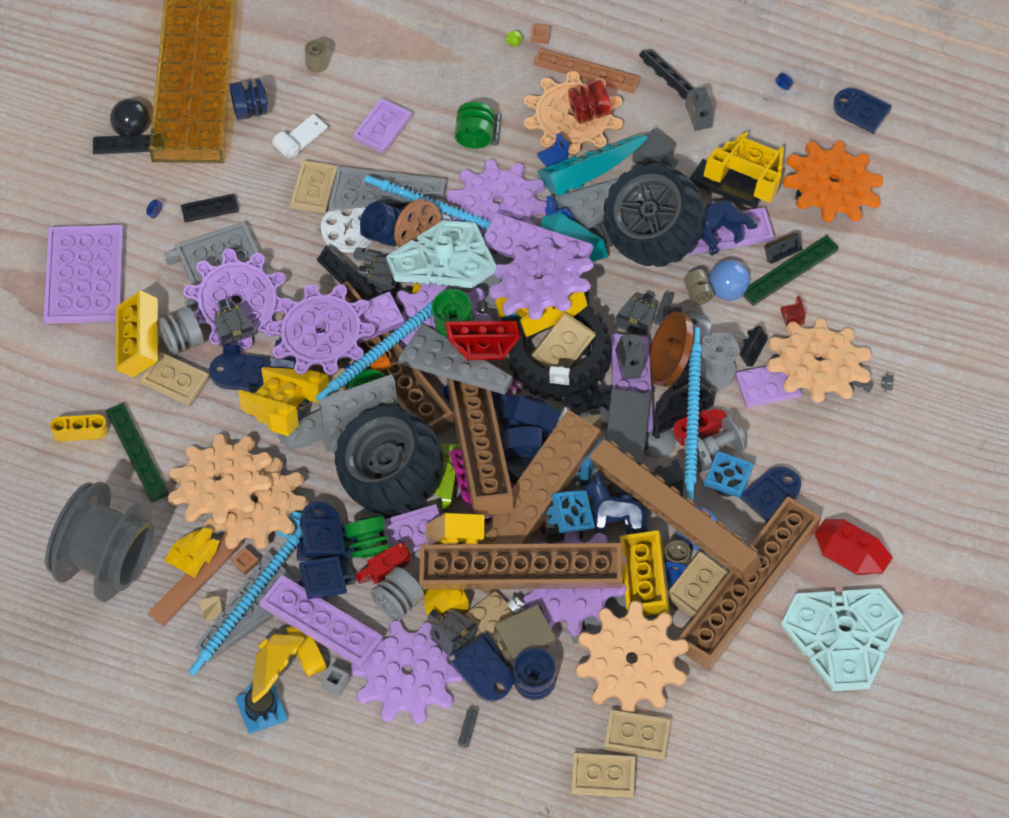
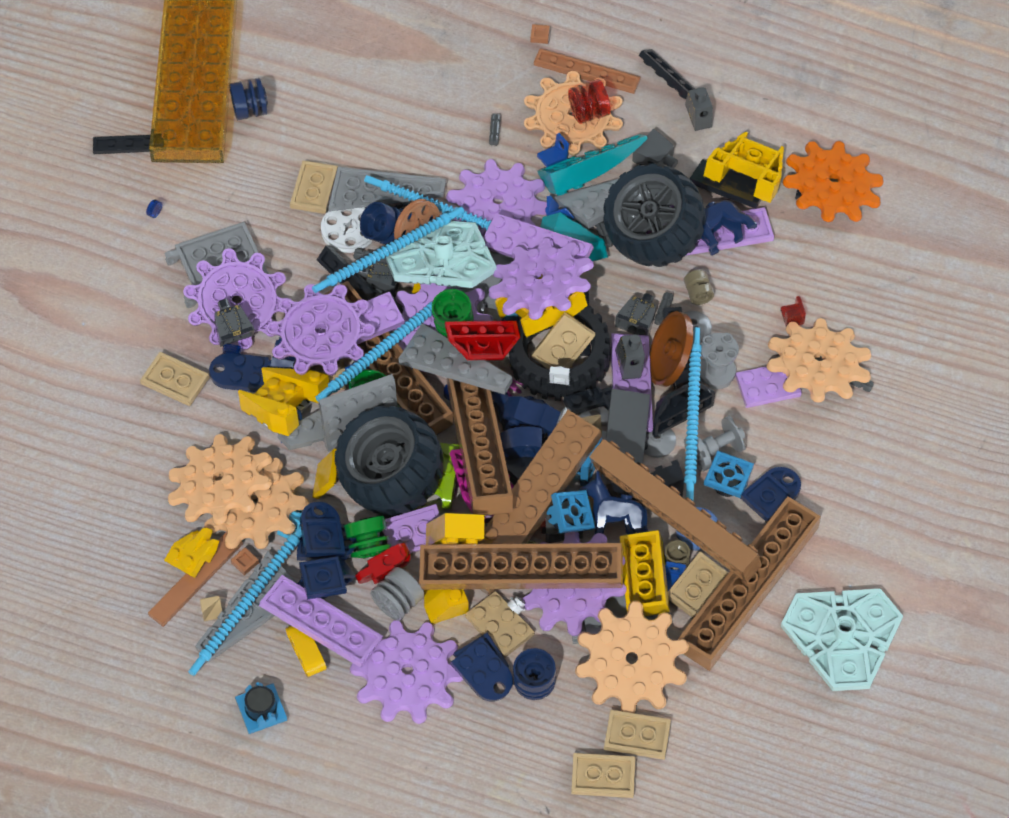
(69, 426): yellow beam -> none
(83, 274): lavender plate -> none
(100, 540): dark grey wheel -> none
(130, 117): black piece -> none
(136, 334): yellow brick -> none
(137, 453): dark green tile -> none
(180, 331): light grey wheel -> none
(209, 208): black tile -> none
(271, 660): yellow wedge -> none
(299, 138): white door -> none
(316, 55): dark tan wheel -> none
(325, 475): none -> yellow tile
(333, 279): none -> medium azure hose
(333, 676): light grey plate -> none
(381, 363): orange plate -> none
(382, 126): lavender plate -> none
(451, 630): dark grey torso -> none
(467, 728): dark grey axle -> none
(474, 125): green wheel -> none
(513, 38): lime plate -> none
(523, 632): dark tan panel -> none
(709, 419): red piece -> none
(729, 280): medium blue piece -> none
(753, 346): black plate -> none
(783, 247): black plate -> none
(784, 81): clear blue tile -> none
(790, 270): dark green tile -> none
(852, 547): red wedge -> none
(861, 109): dark blue plate -> none
(887, 382): dark grey plate -> none

